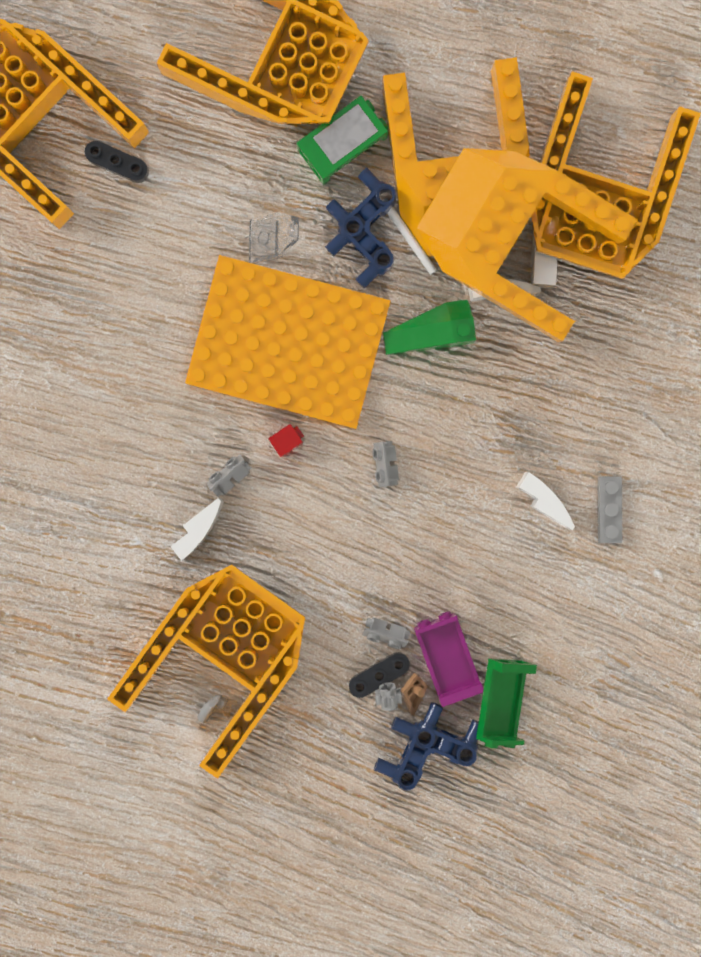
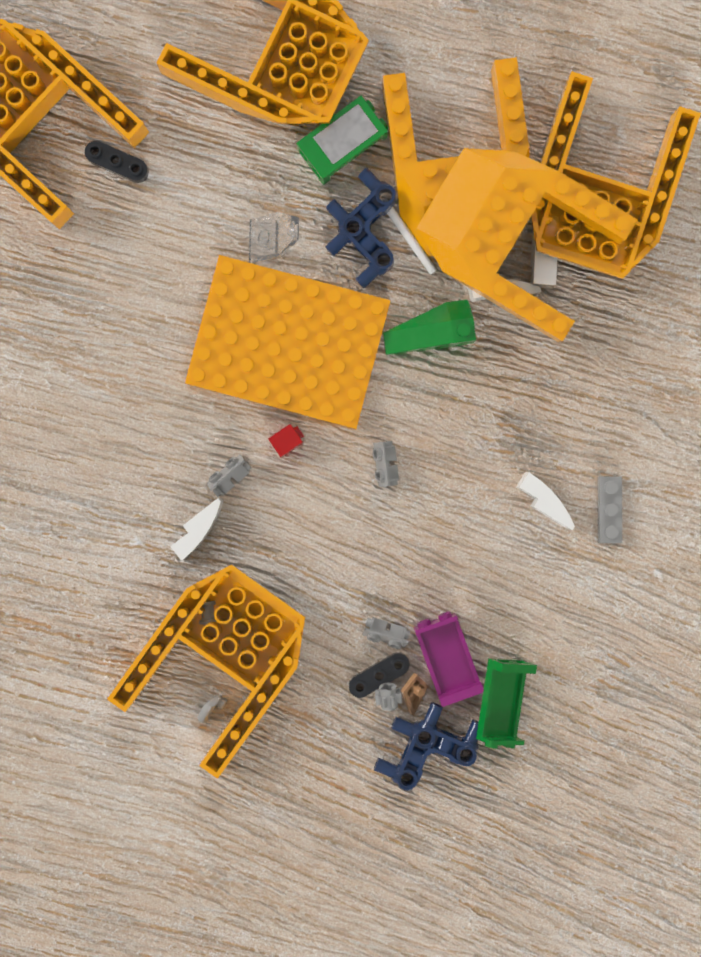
(208, 613): none -> light grey bush

